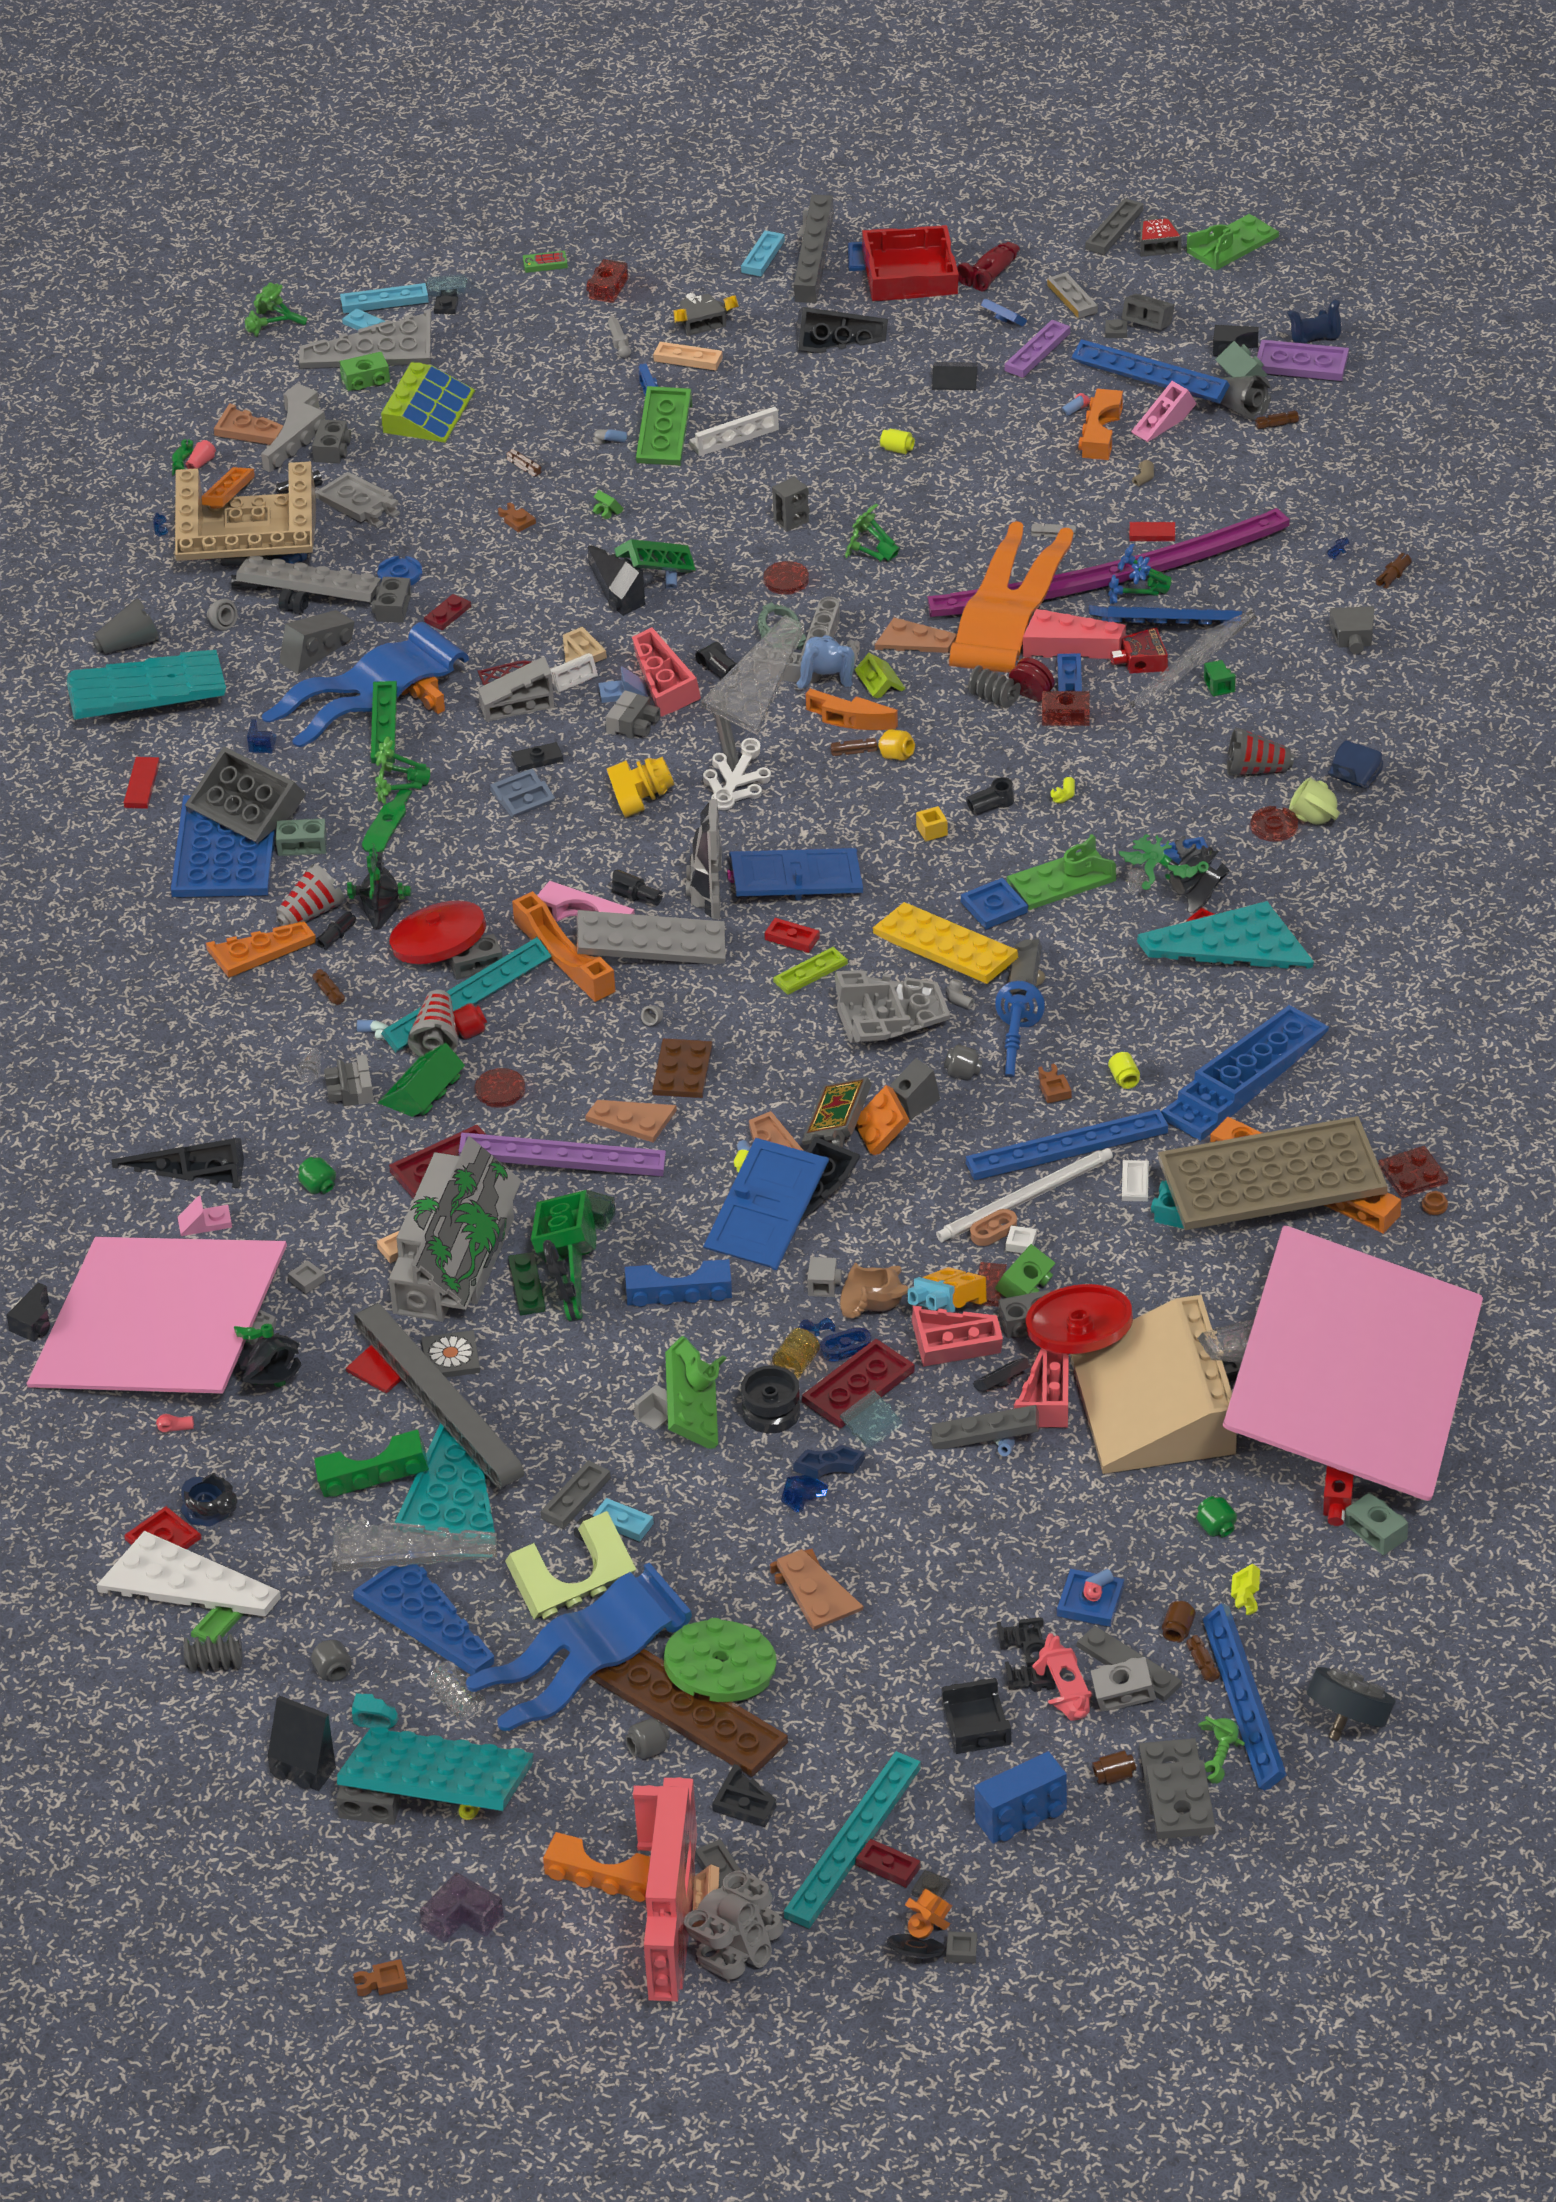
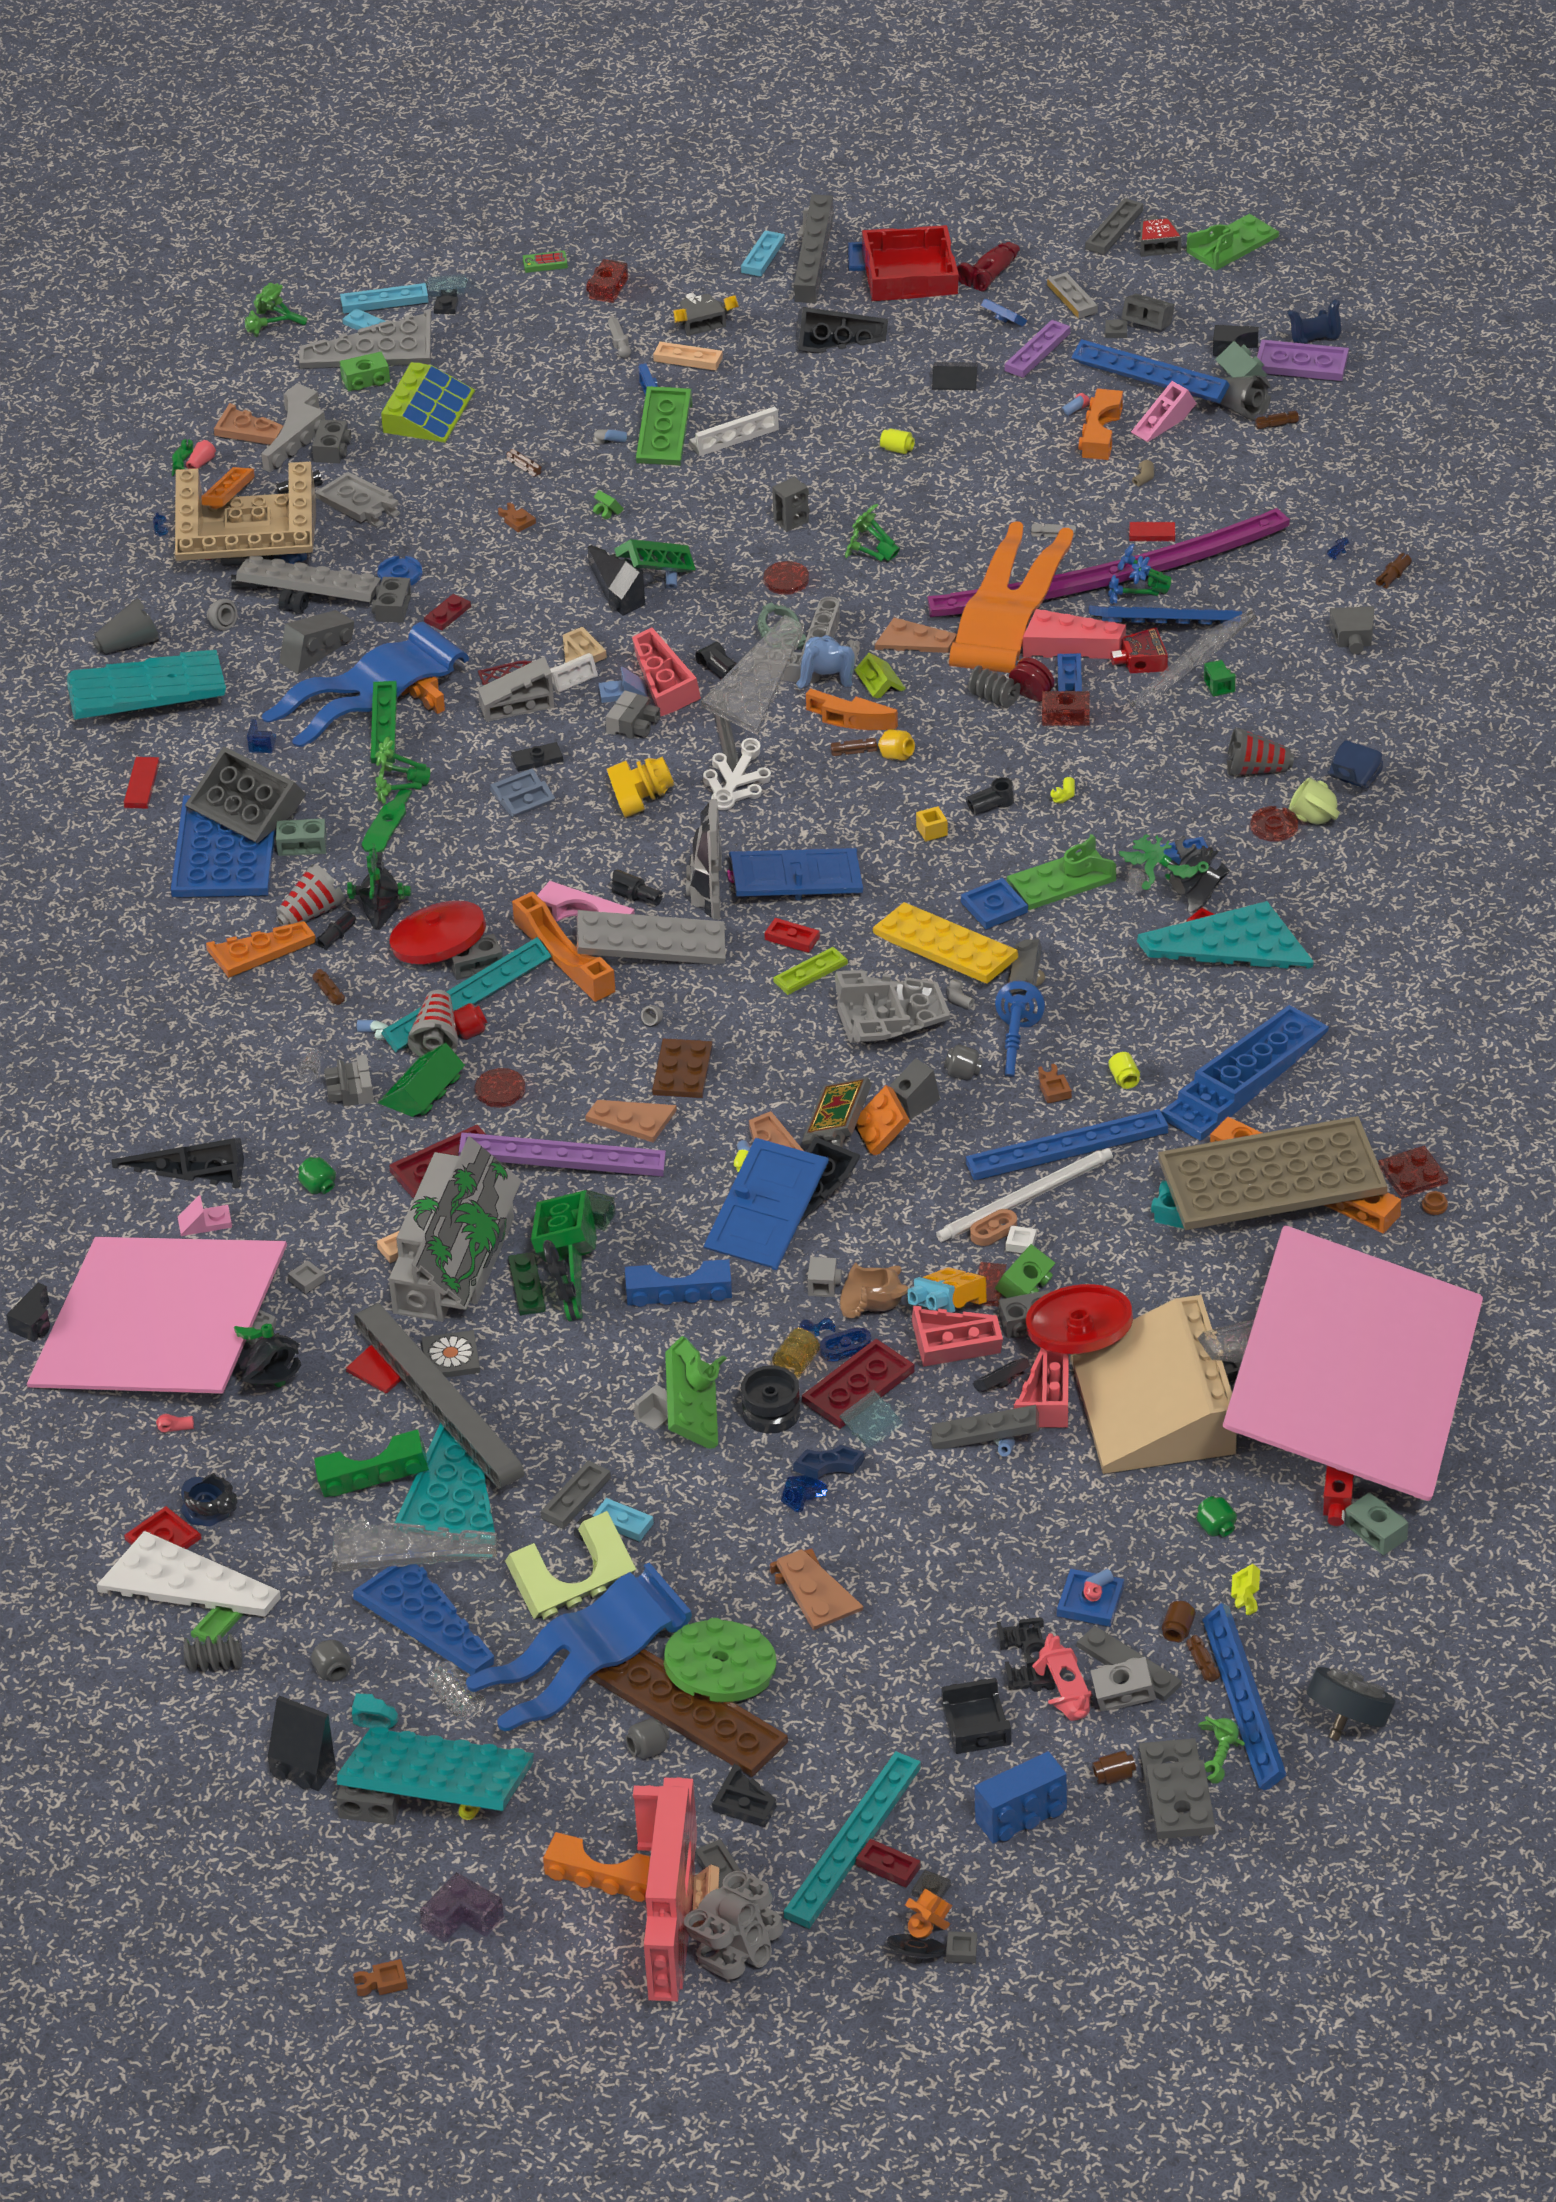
(1135, 1180): white tile -> none

